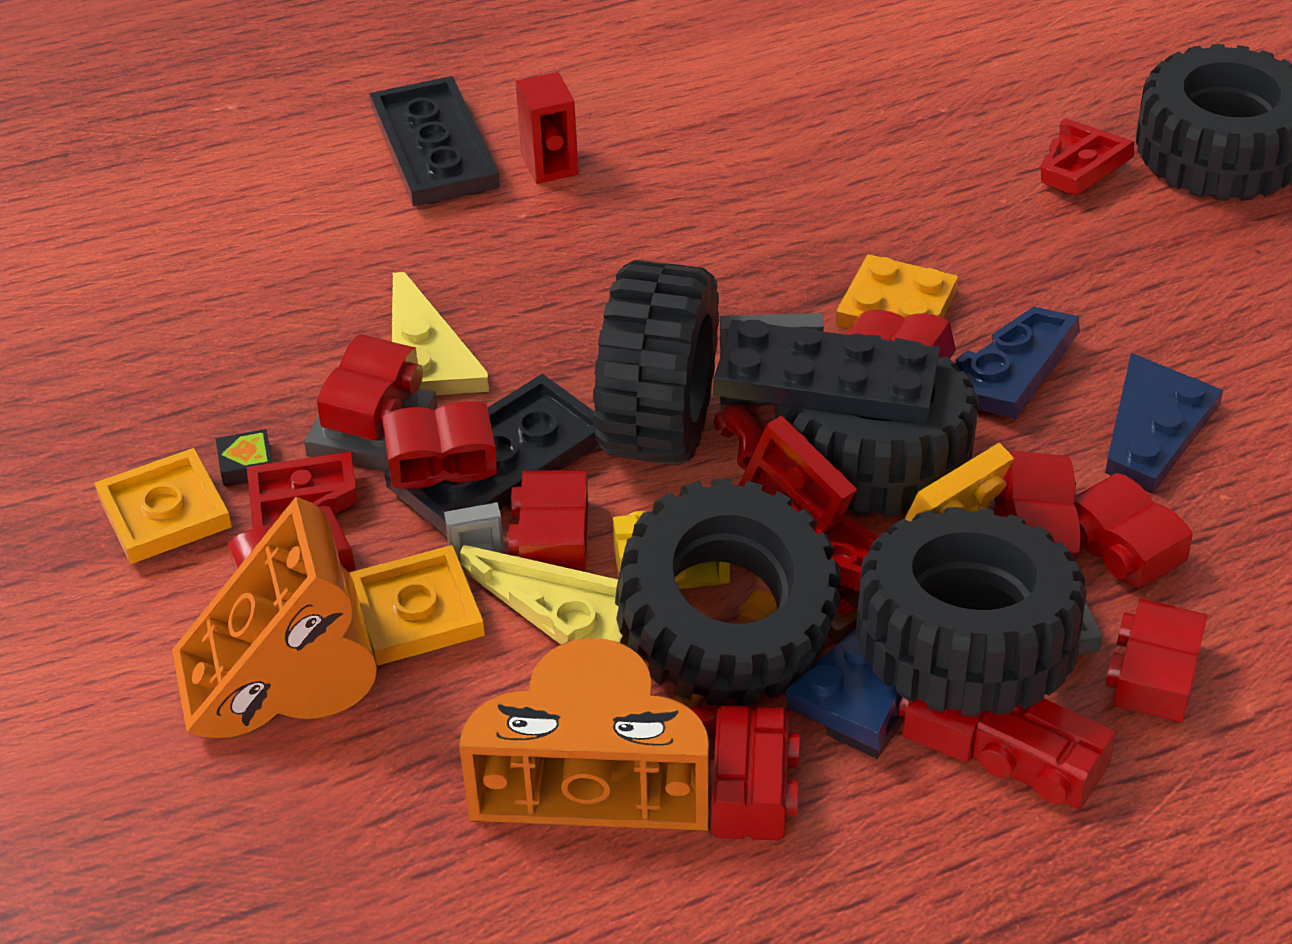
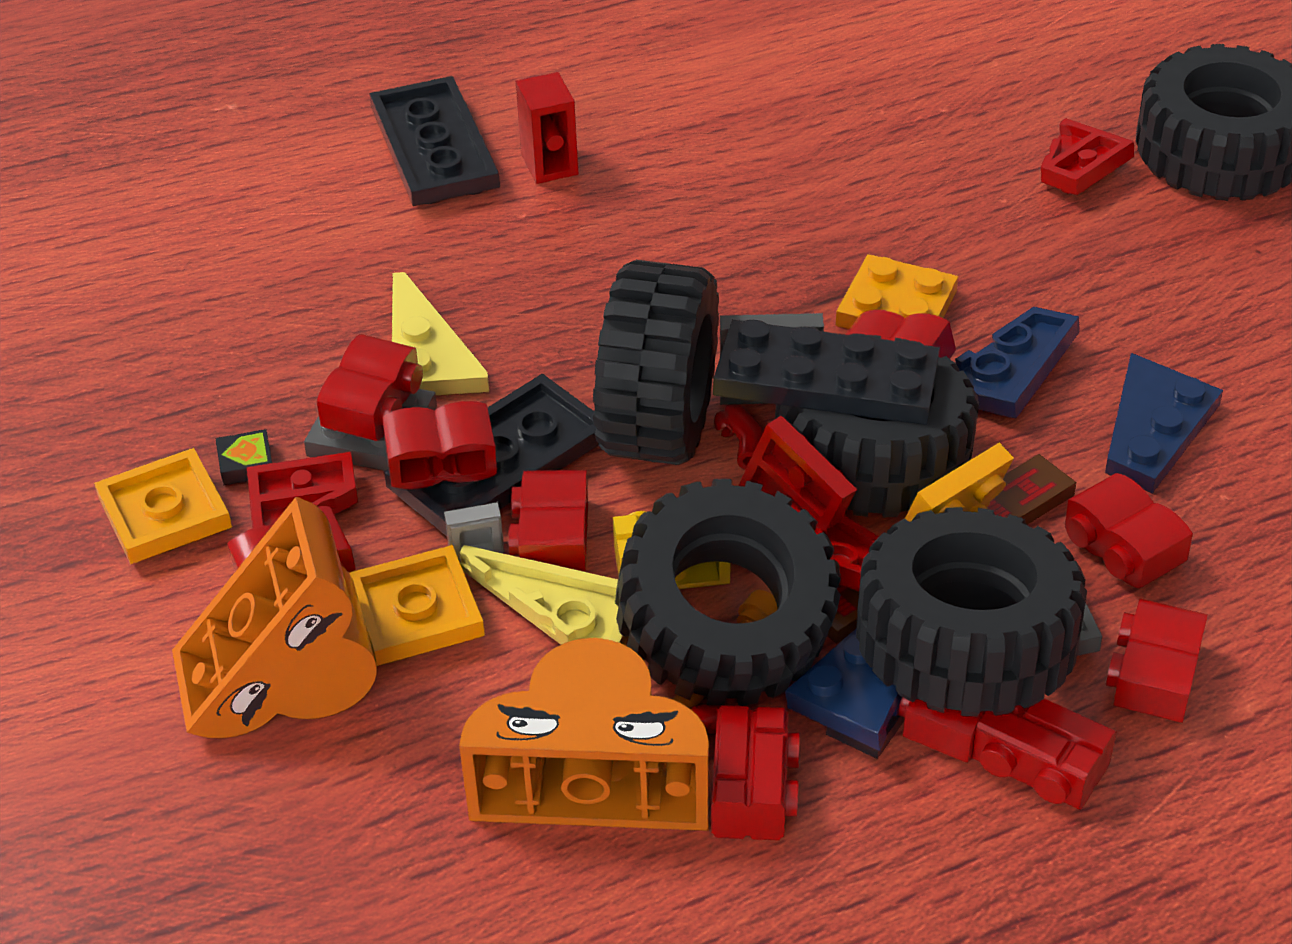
(1043, 494): red brick -> none

